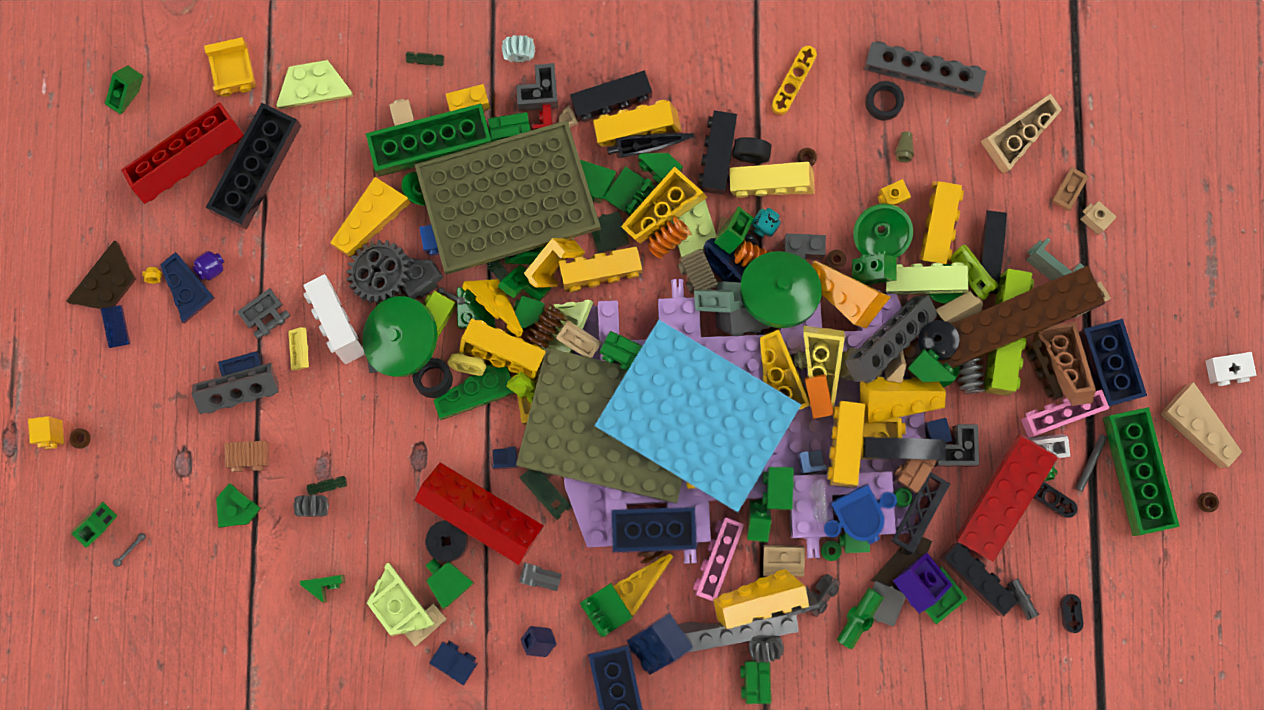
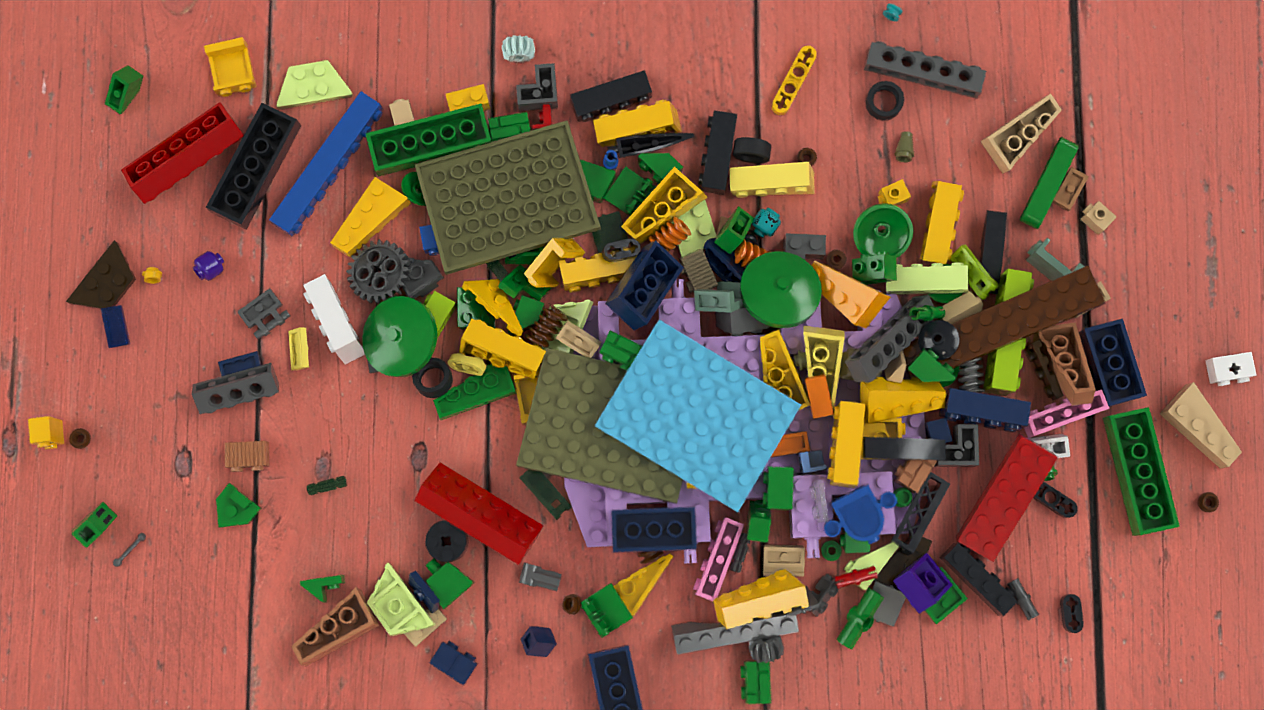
(187, 289): dark blue wing -> none
(311, 506): dark grey gear -> none
(326, 164): none -> blue brick
(342, 625): none -> nougat wedge
(423, 591): none -> dark blue plate
(425, 58): clear green axle -> none
(460, 300): dark grey hinge -> none
(505, 458): dark blue panel -> none
(522, 386): lime plate -> none
(567, 114): tan tile -> none
(572, 604): none -> reddish brown plate
(610, 160): none -> blue pin
(620, 245): none -> black beam
(644, 285): none -> dark blue brick
(659, 644): dark blue brick -> none
(740, 553): none -> dark grey axle
(792, 444): none -> orange tile
(855, 577): none -> red pin
(877, 557): none -> yellowish green slope
(892, 12): none -> teal bush
(927, 313): none -> green pin
(985, 409): none -> dark blue brick
(1049, 183): none -> green beam
(1091, 463): dark grey bar -> none

